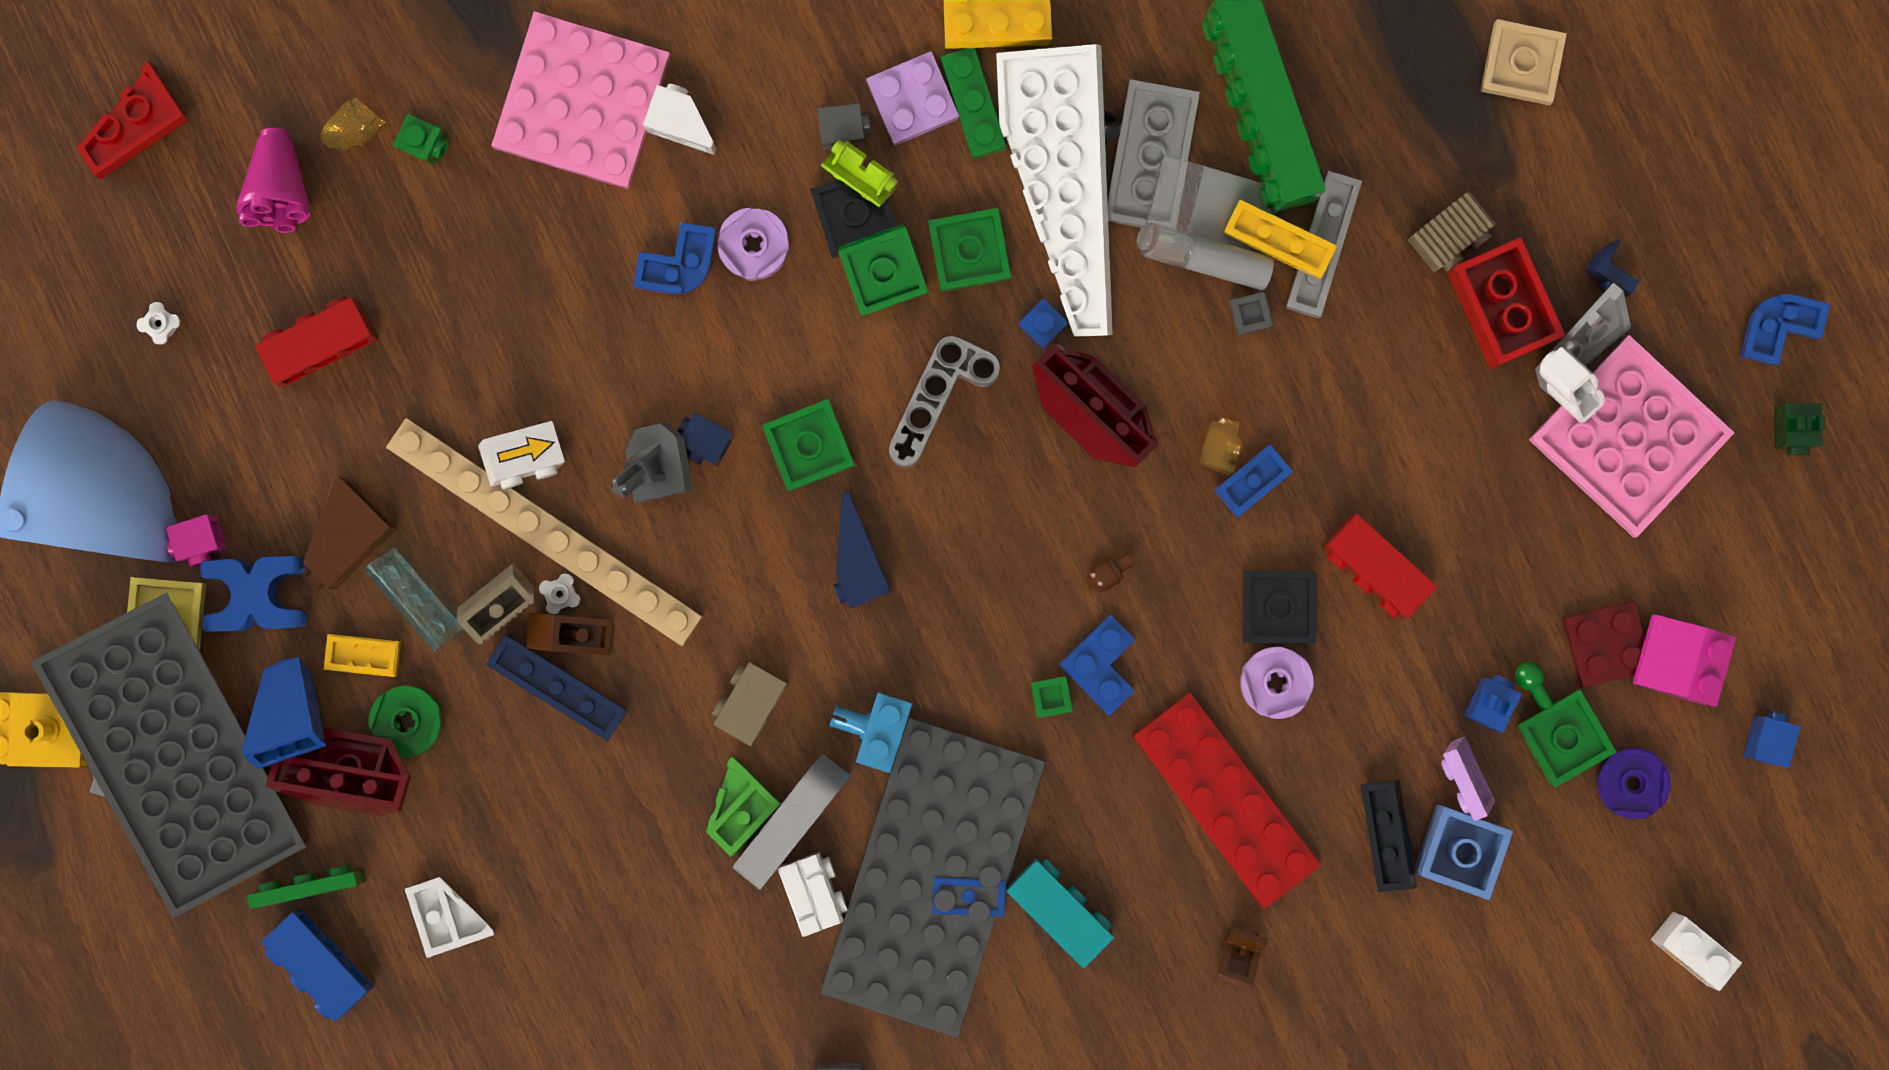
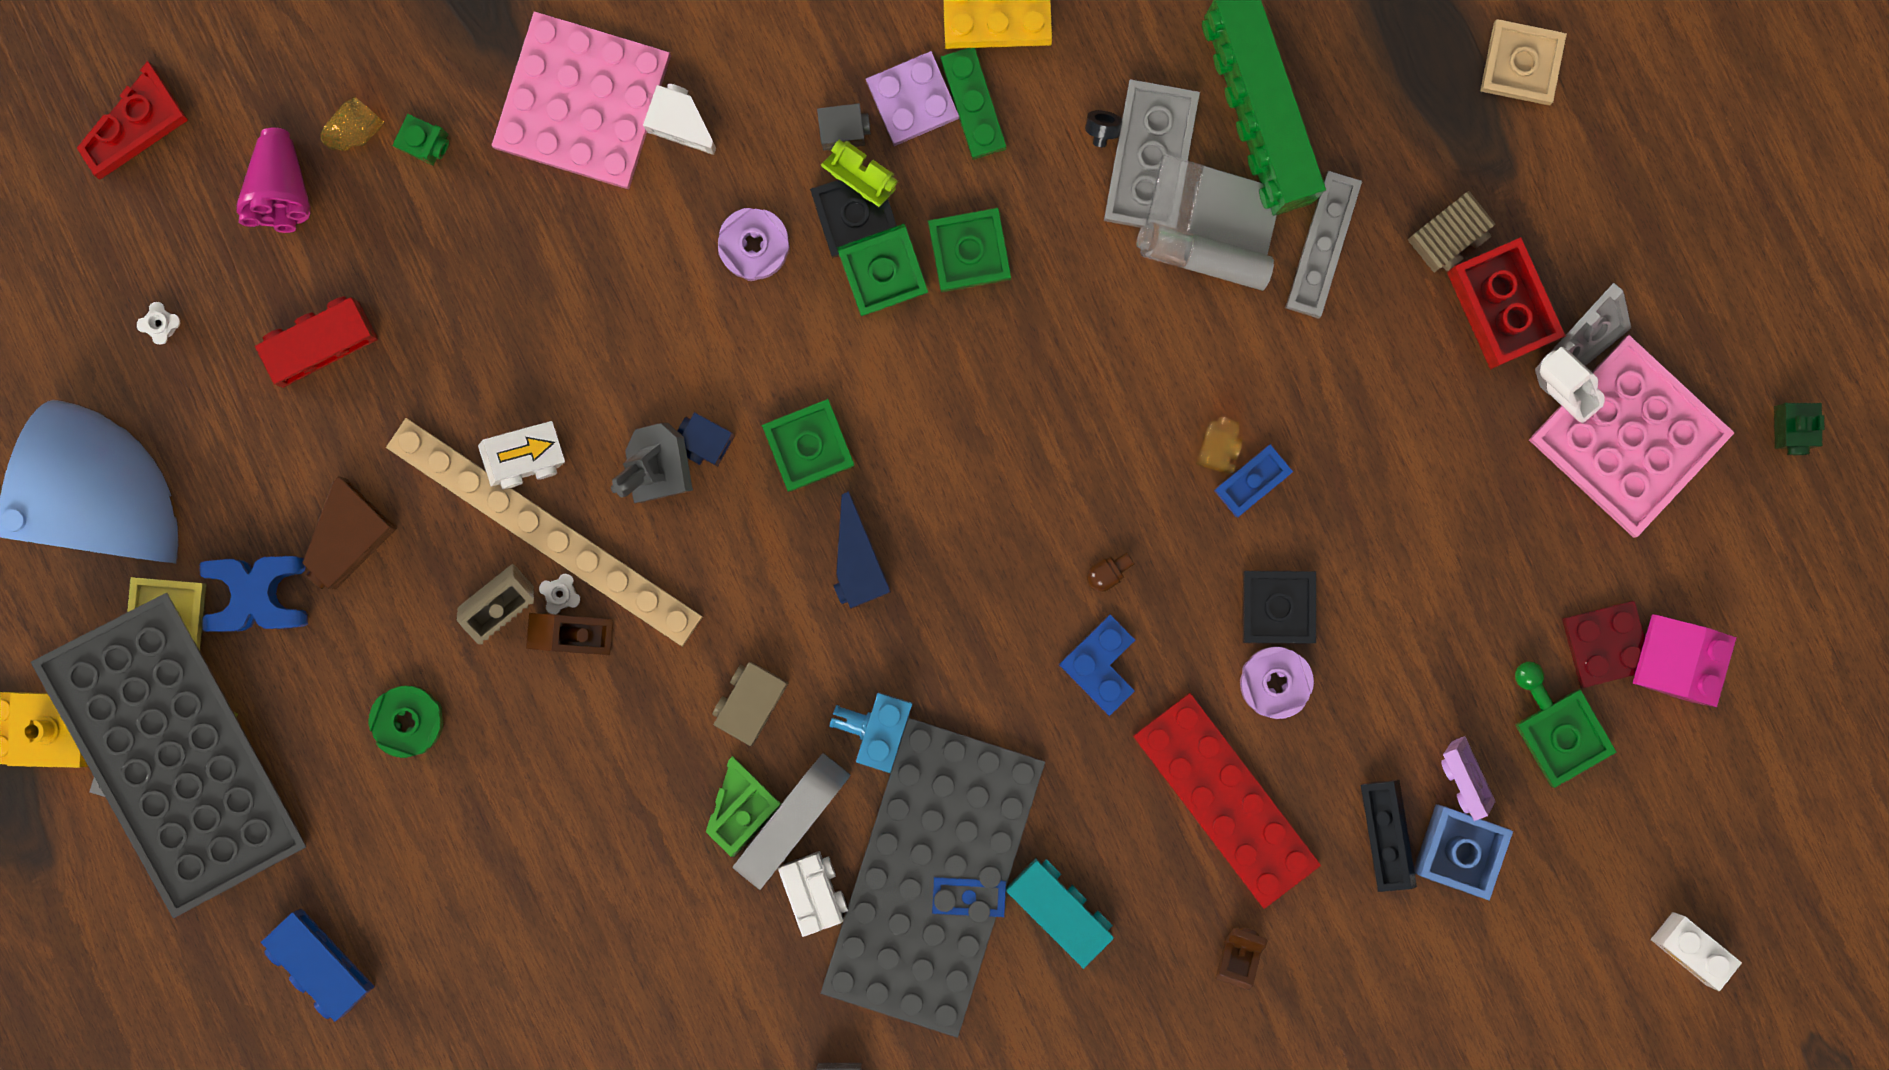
(196, 539): dark pink brick -> none
(284, 715): blue slope -> none
(305, 886): green plate -> none
(346, 774): dark red wedge -> none
(362, 655): yellow plate -> none
(414, 599): clear light blue plate -> none
(444, 917): white wing -> none
(557, 687): dark blue plate -> none
(685, 270): blue plate -> none
(935, 404): light grey beam -> none
(1043, 324): blue plate -> none
(1051, 697): green plate -> none
(1057, 141): white wing -> none
(1093, 406): dark red wedge -> none
(1250, 314): dark grey plate -> none
(1280, 239): yellow plate -> none
(1378, 568): red brick -> none
(1493, 703): blue brick -> none
(1606, 273): dark blue plate -> none
(1651, 787): dark purple plate -> none
(1772, 740): blue brick -> none
(1779, 316): blue plate -> none

